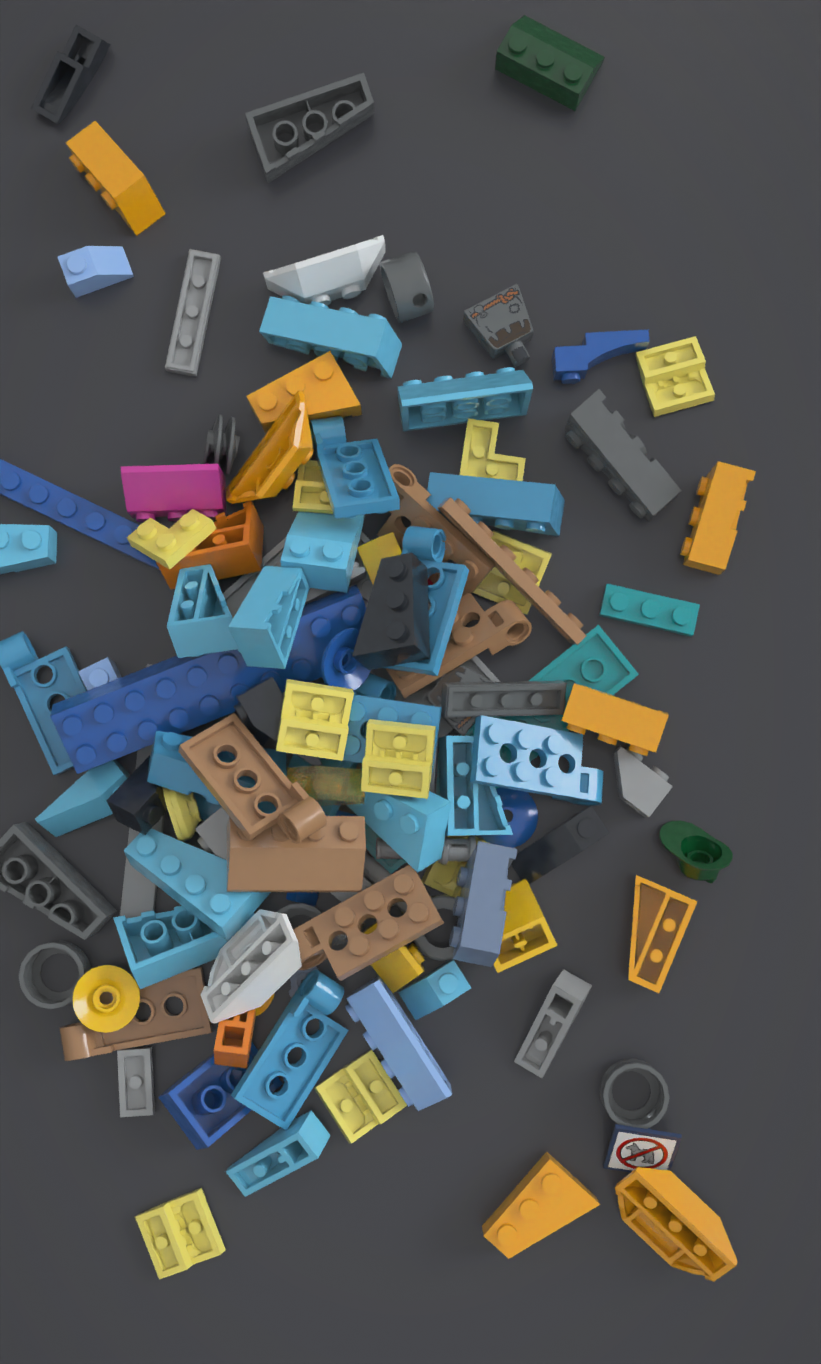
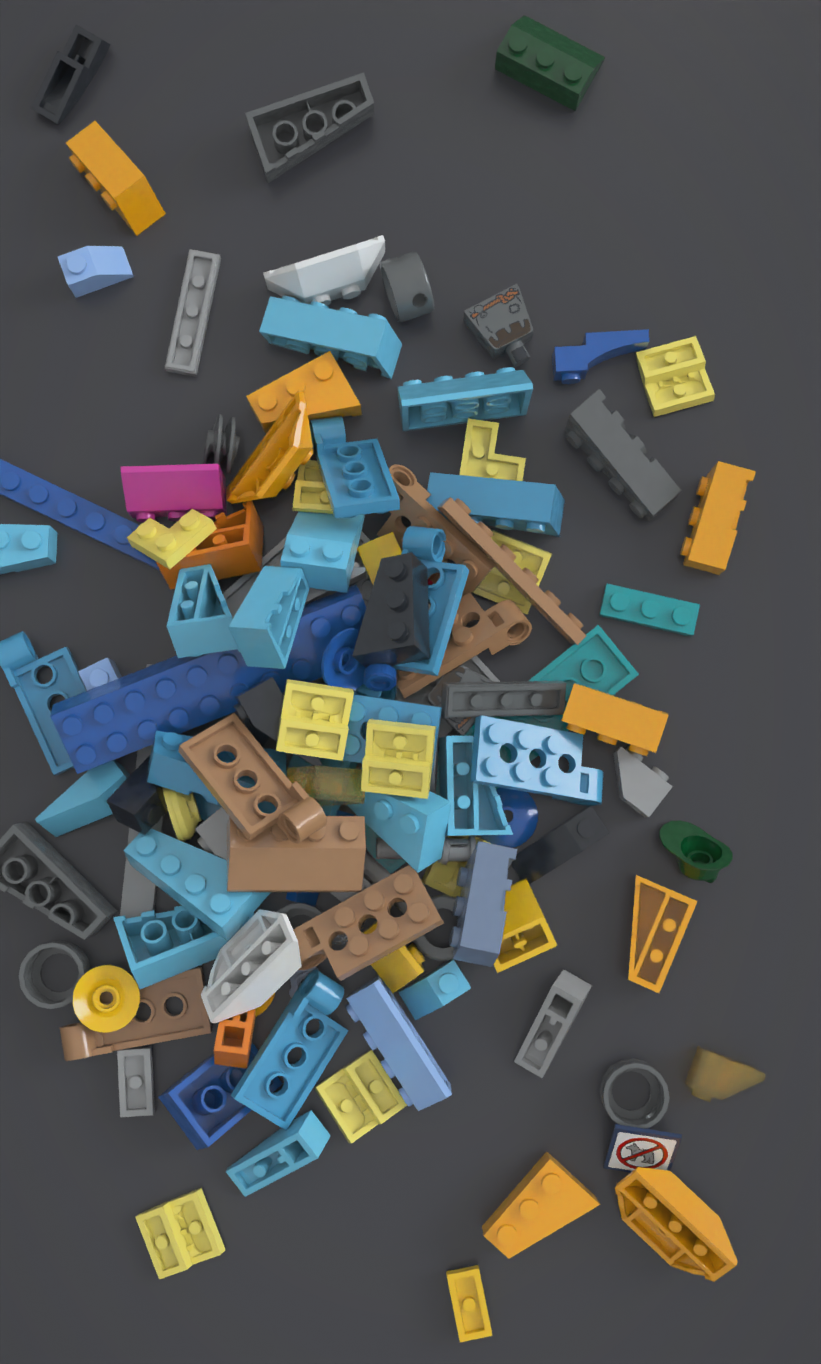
(380, 677): none -> blue tile
(469, 1303): none -> yellow plate
(719, 1076): none -> clear yellow slope

